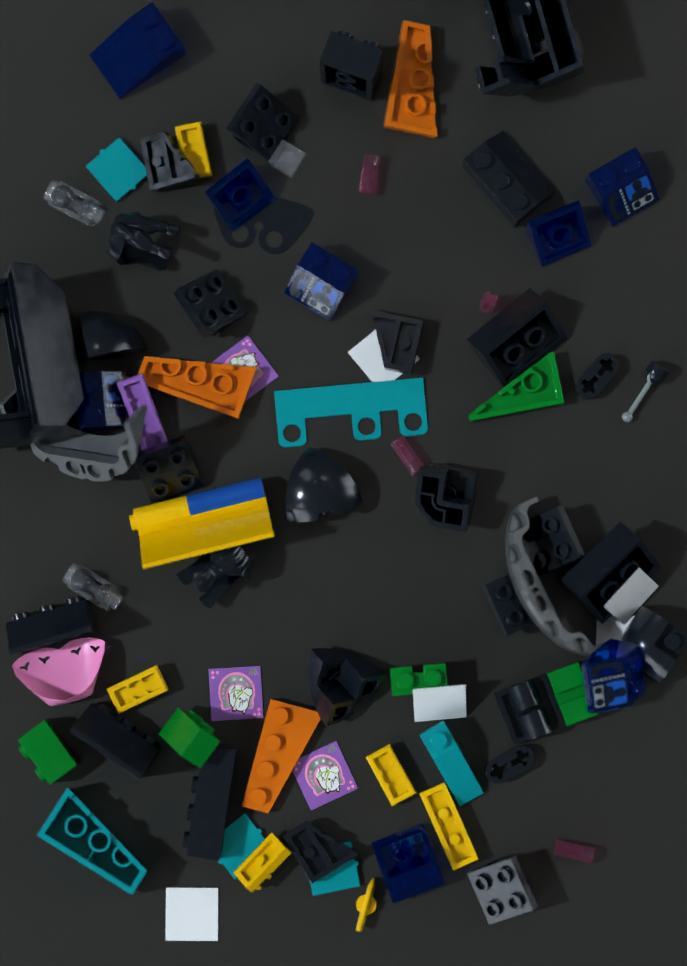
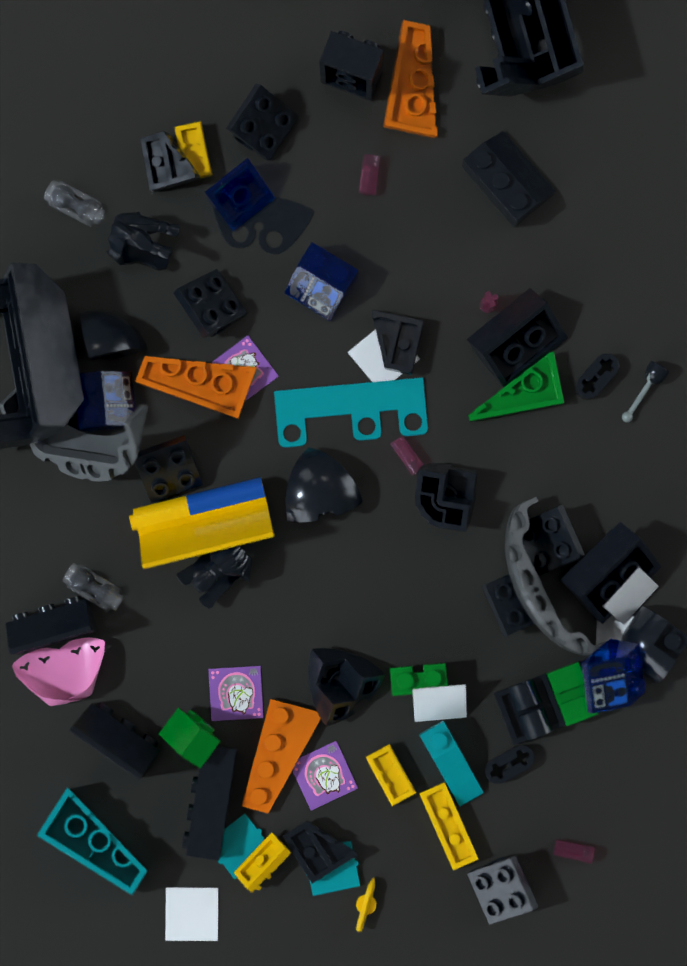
(48, 752): green brick -> none
(117, 169): teal piece -> none
(134, 394): medium lavender plate -> none
(137, 50): clear blue slope -> none
(137, 689): yellow plate -> none
(287, 158): clear plate -> none
(408, 863): clear blue slope -> none
(559, 233): clear blue slope -> none
(623, 186): clear blue slope -> none

